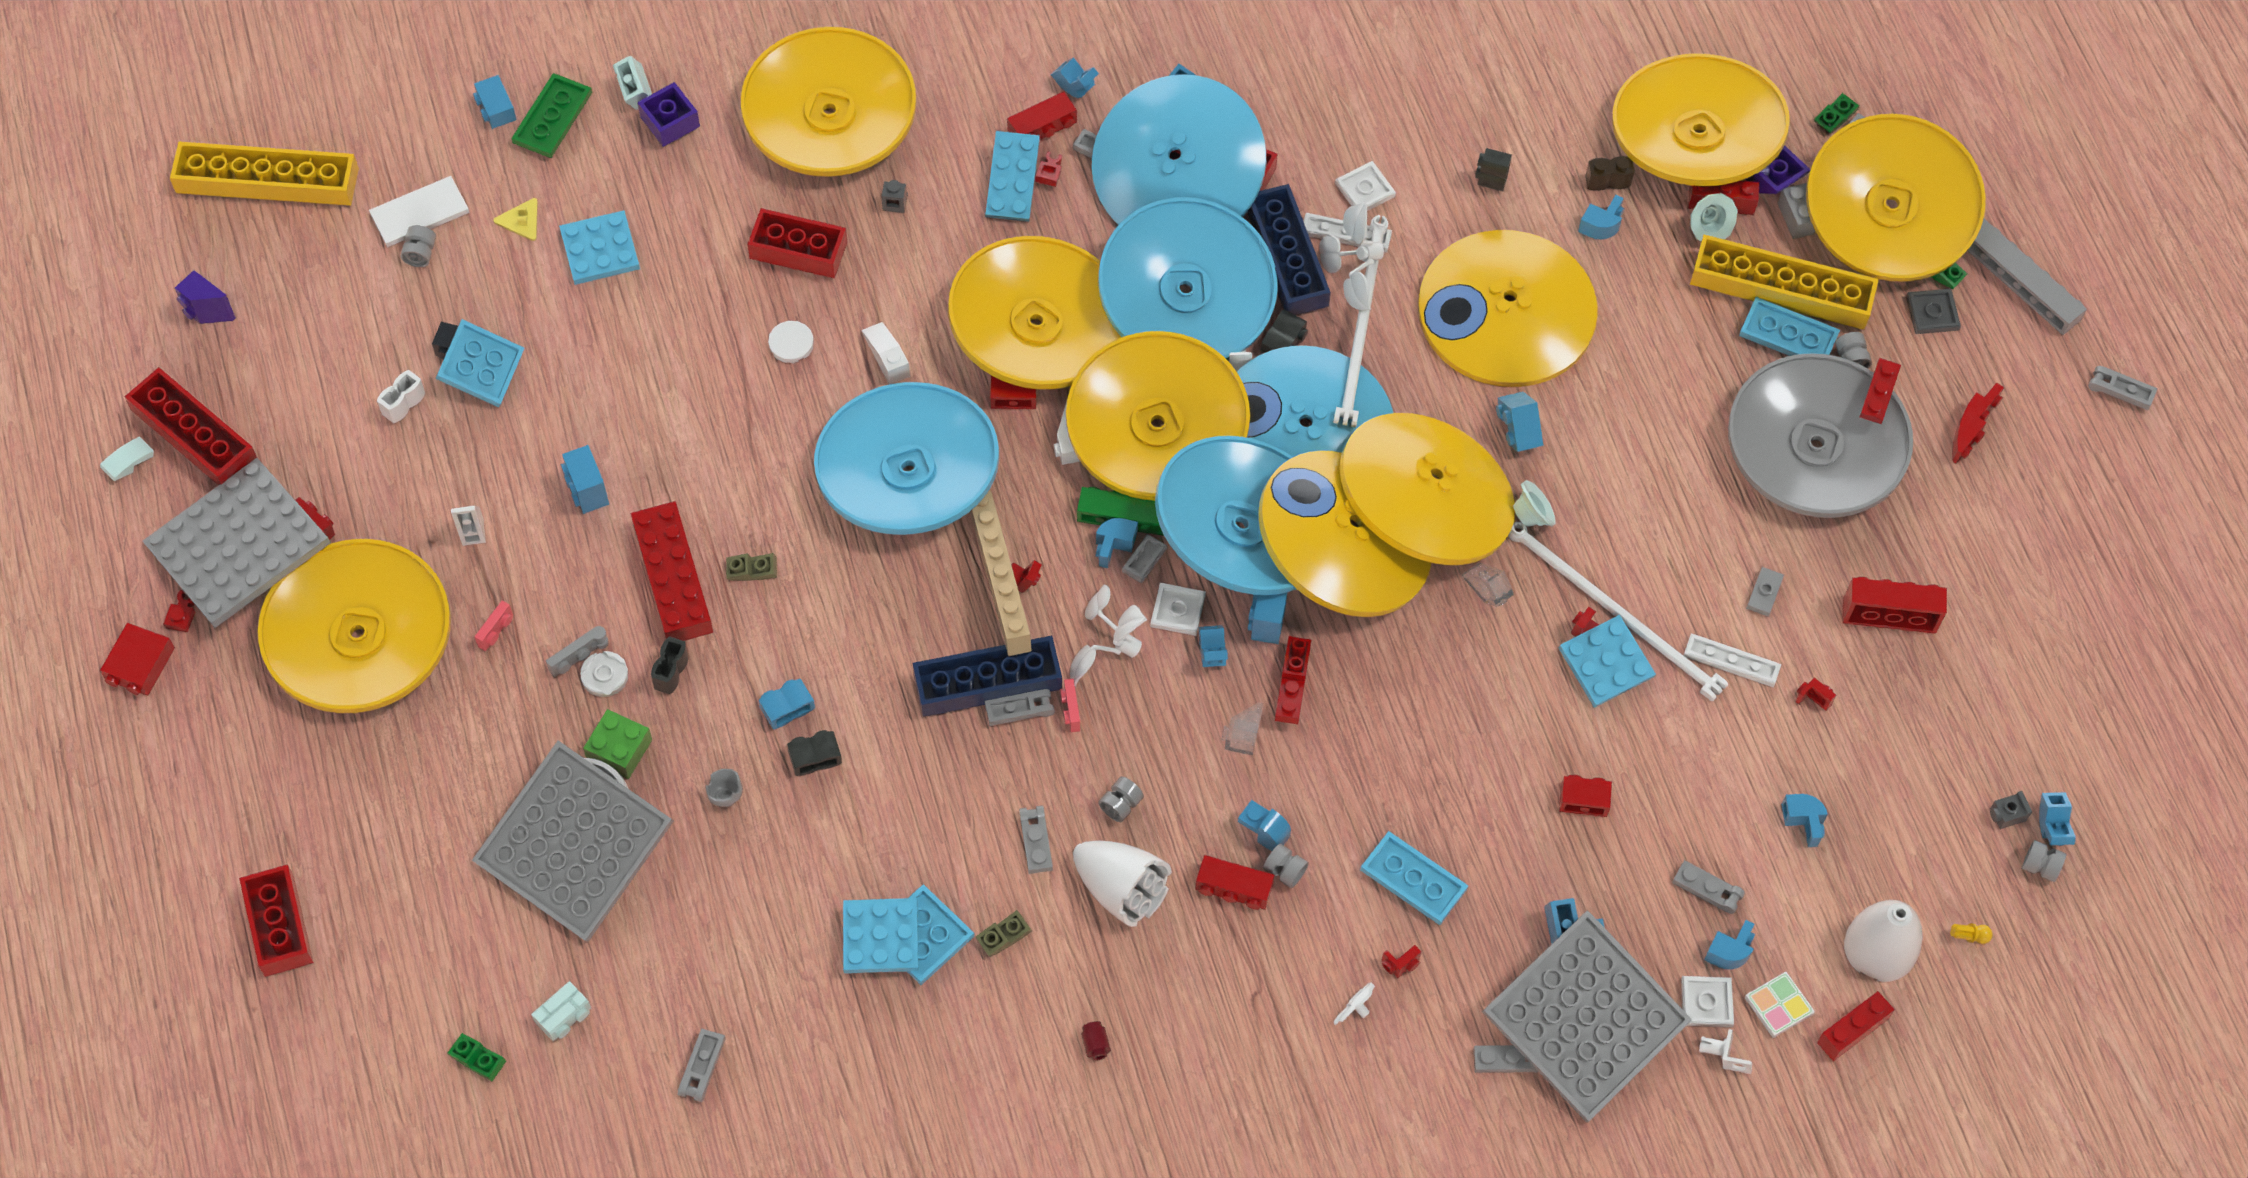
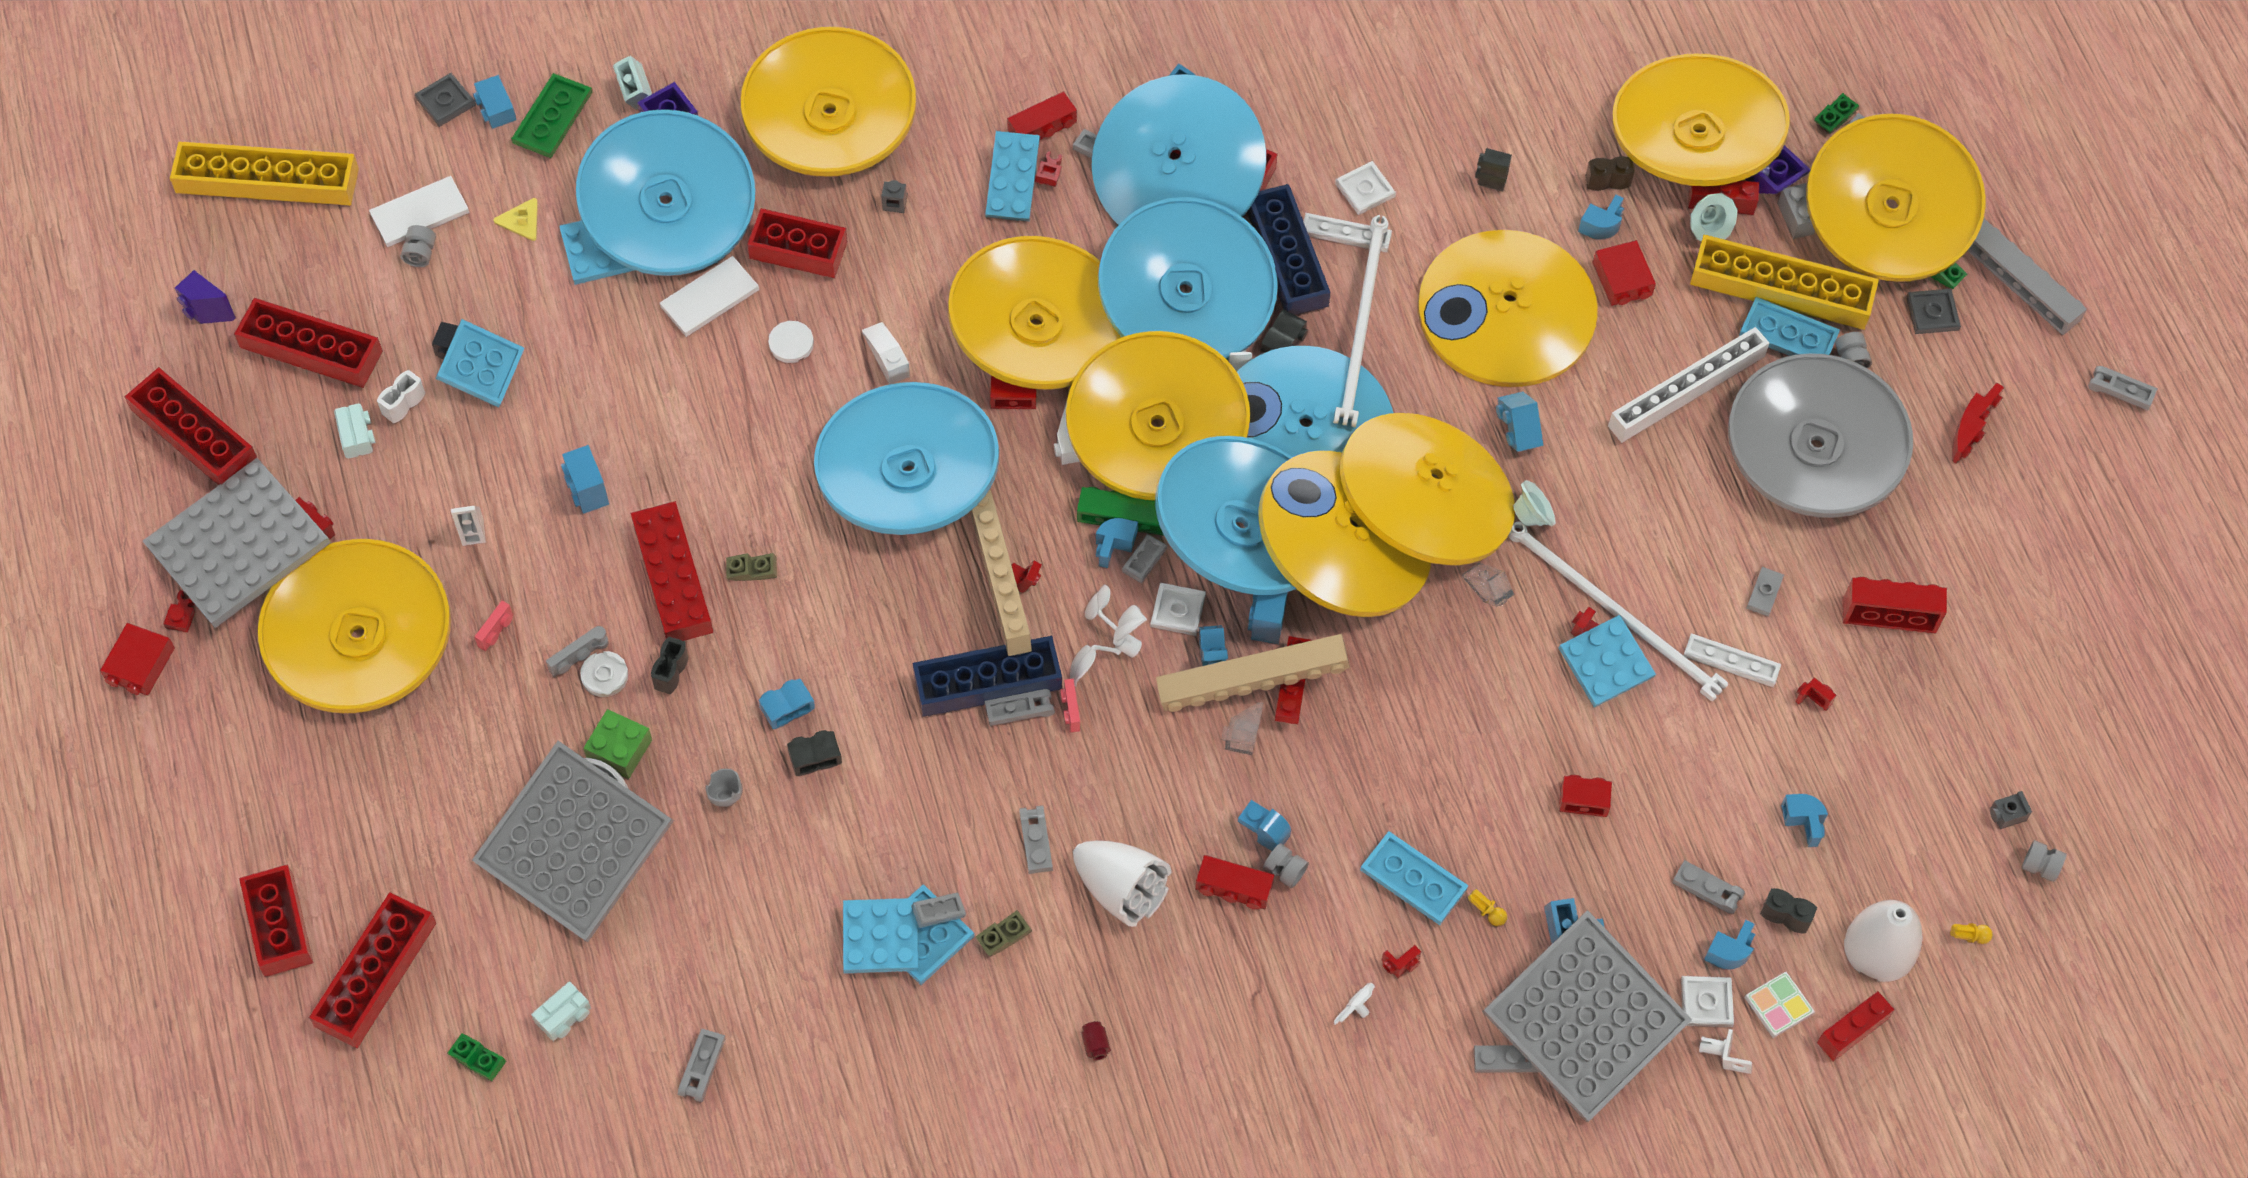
(125, 458): light aqua slope -> none
(308, 342): none -> red brick
(353, 430): none -> light aqua brick
(373, 970): none -> red brick
(445, 99): none -> dark grey tile
(671, 157): none -> medium azure dish
(709, 296): none -> white tile
(938, 910): none -> light grey plate
(1074, 79): dark azure brick -> none
(1123, 796): light grey wheel -> none
(1253, 673): none -> tan brick
(1355, 225): white plant -> none
(1496, 915): none -> yellow axle
(1624, 273): none -> red brick
(1688, 384): none -> white brick
(1784, 909): none -> pearl dark grey brick
(1880, 390): red plate -> none
(2055, 819): dark azure brick -> none

